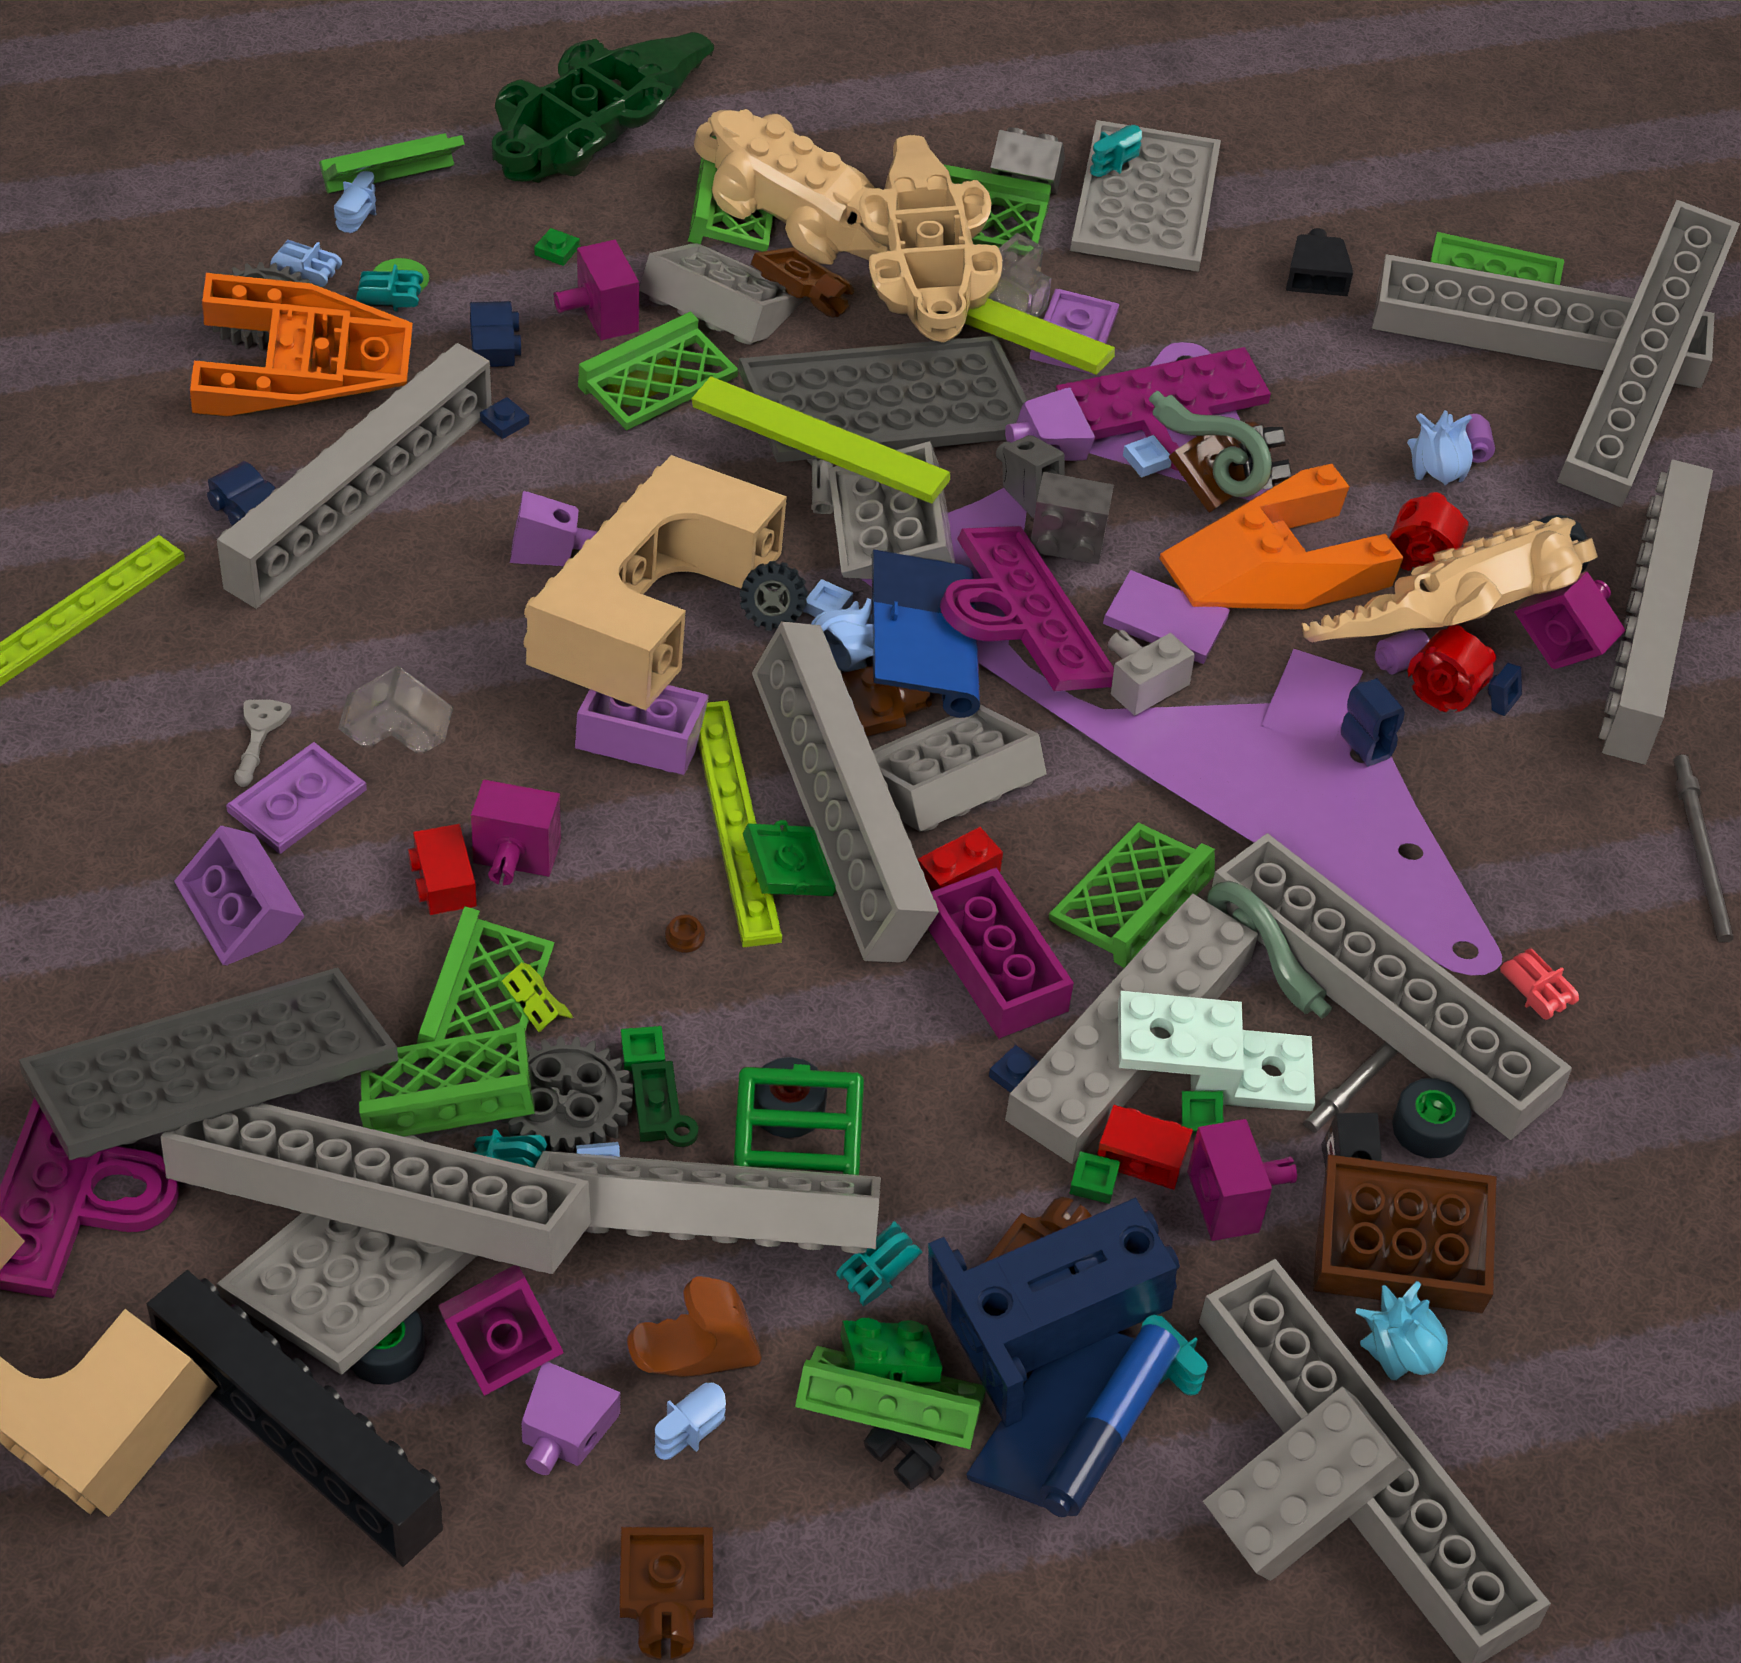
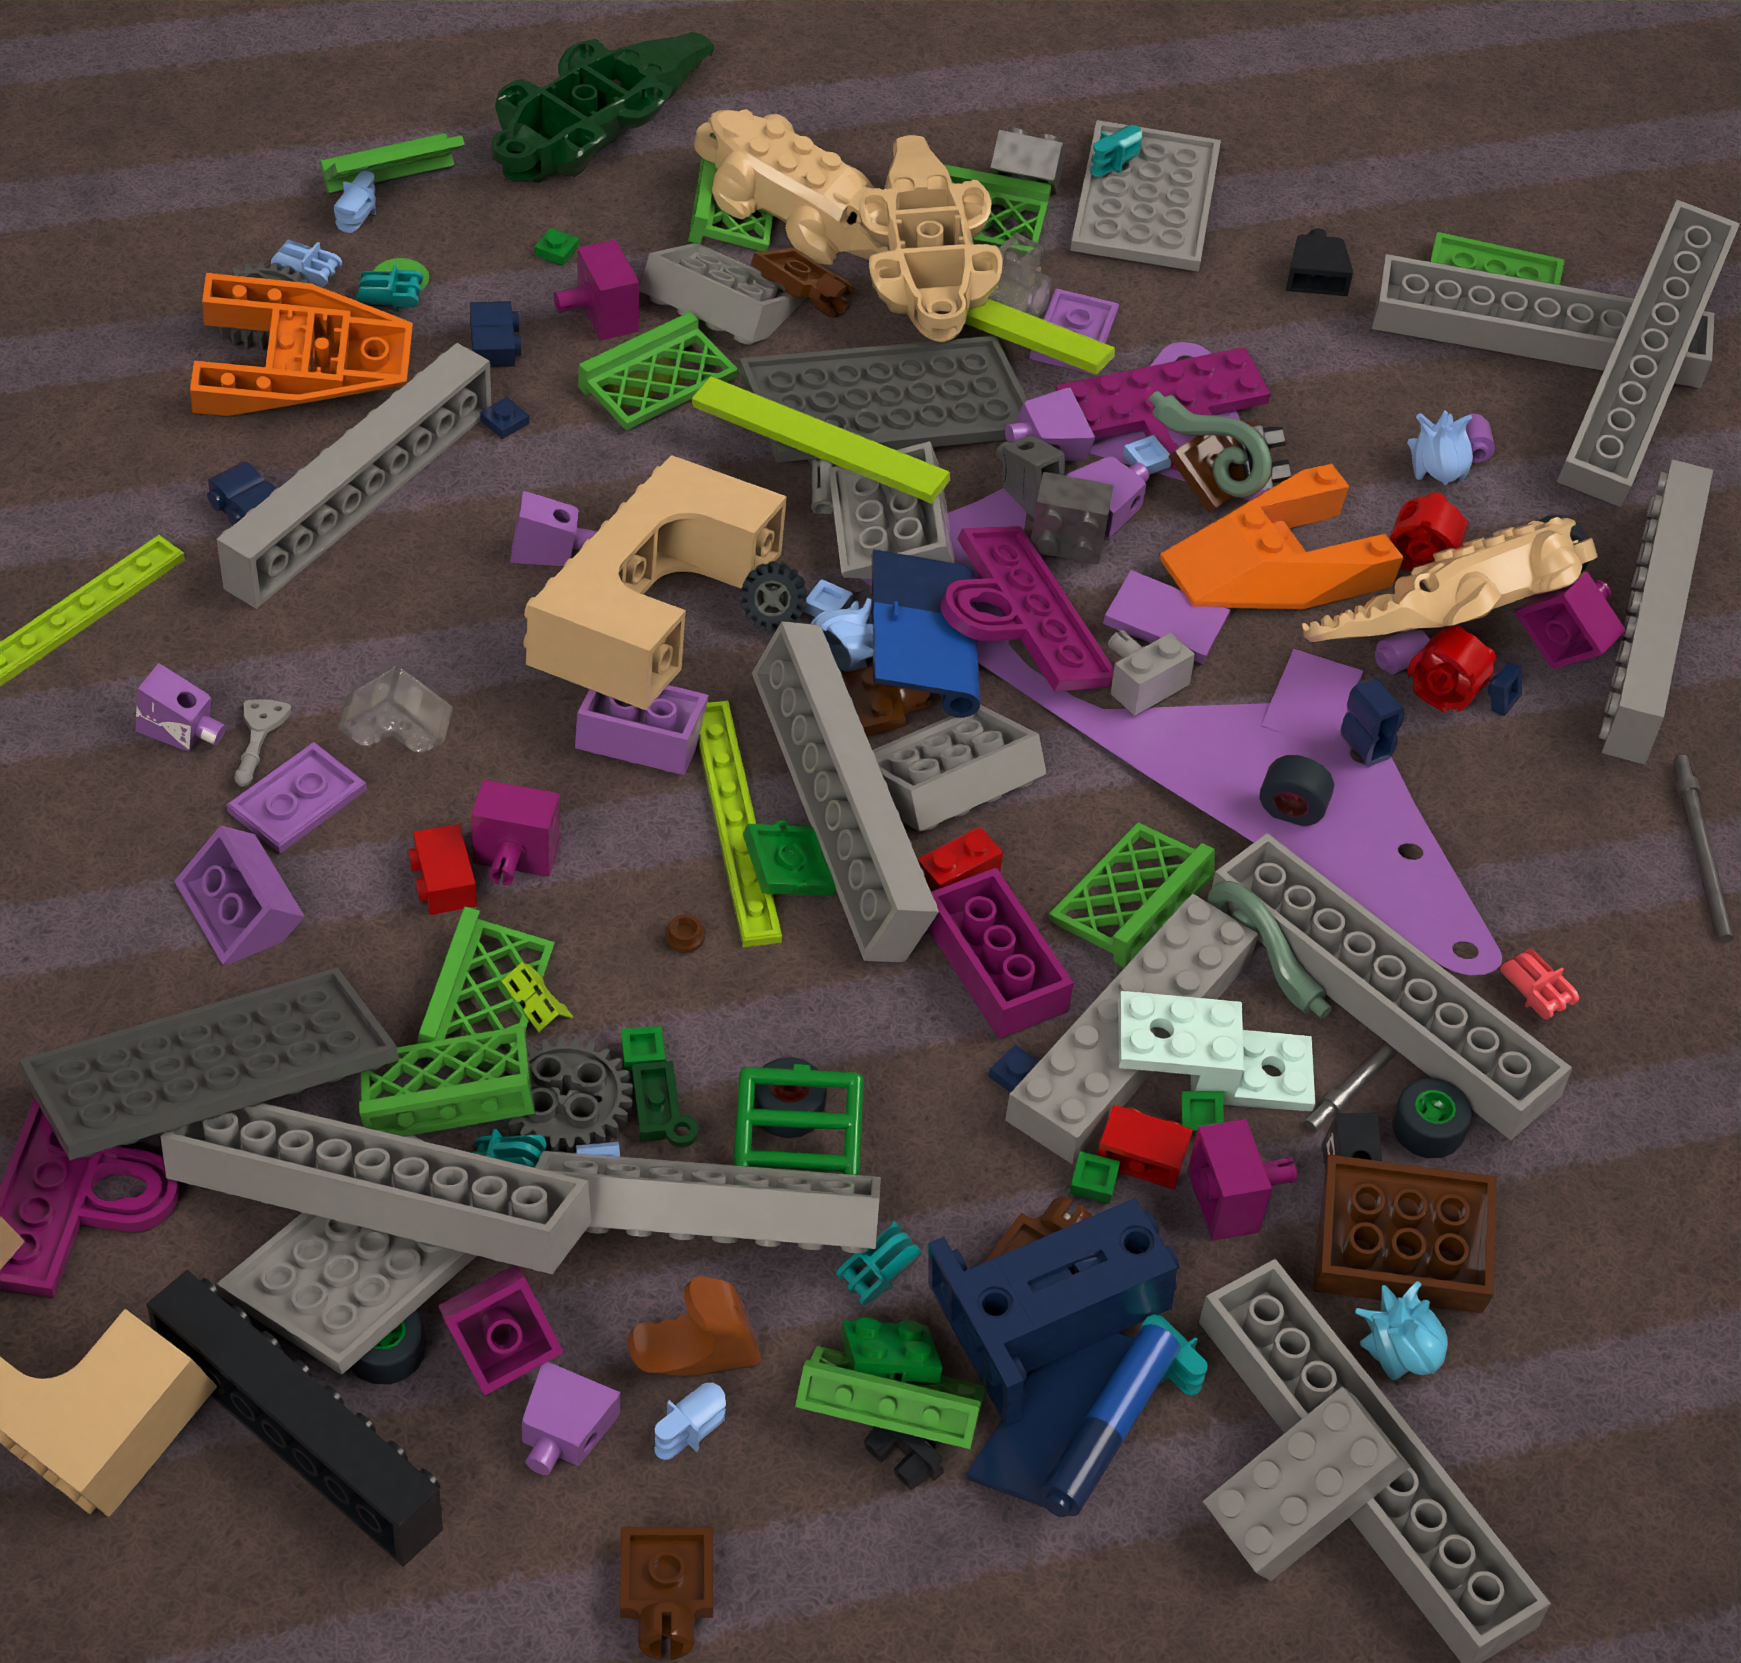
(175, 711): none -> medium lavender torso
(1127, 490): none -> medium lavender torso
(1297, 790): none -> black wheel

